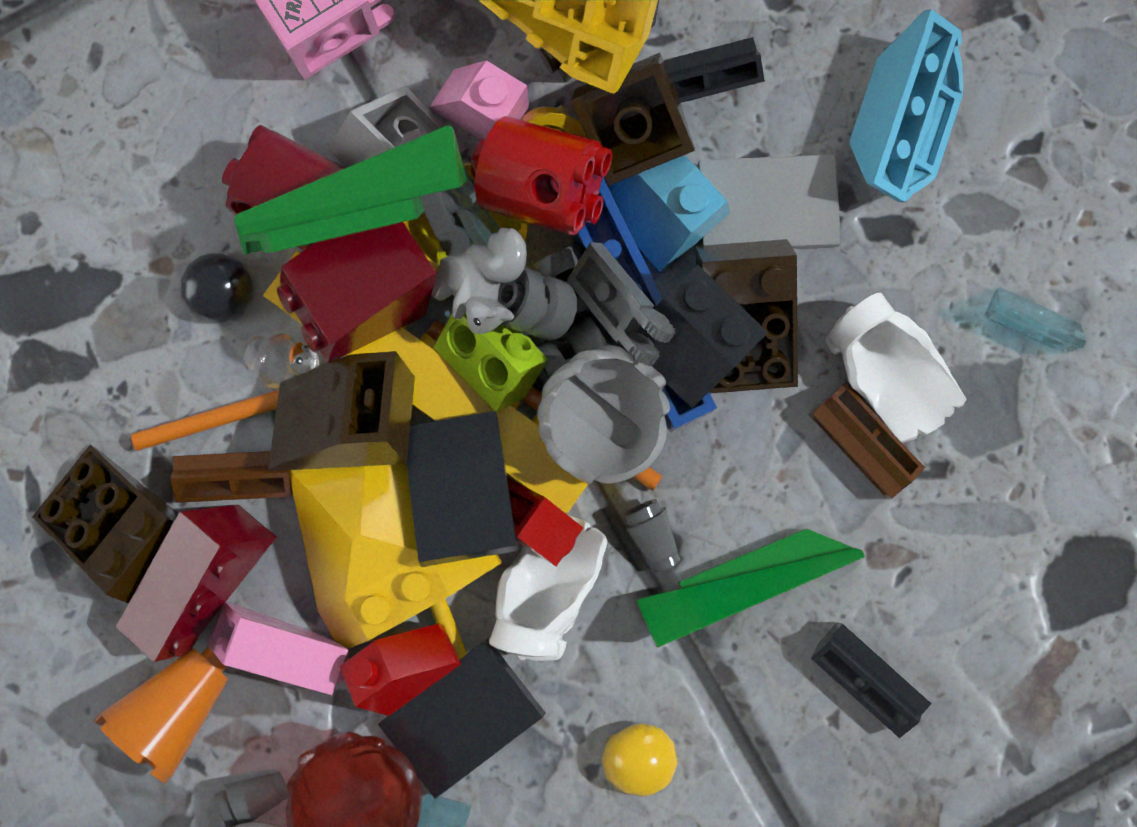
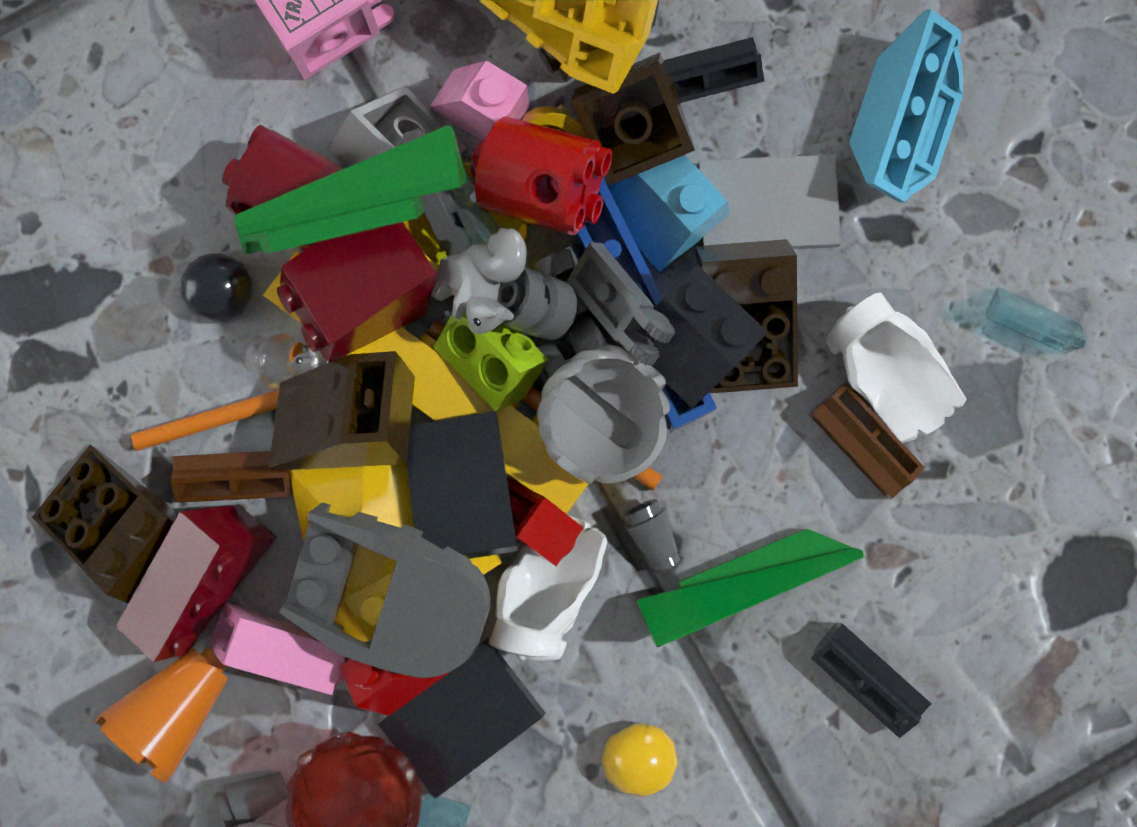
(430, 609): none -> dark grey slope

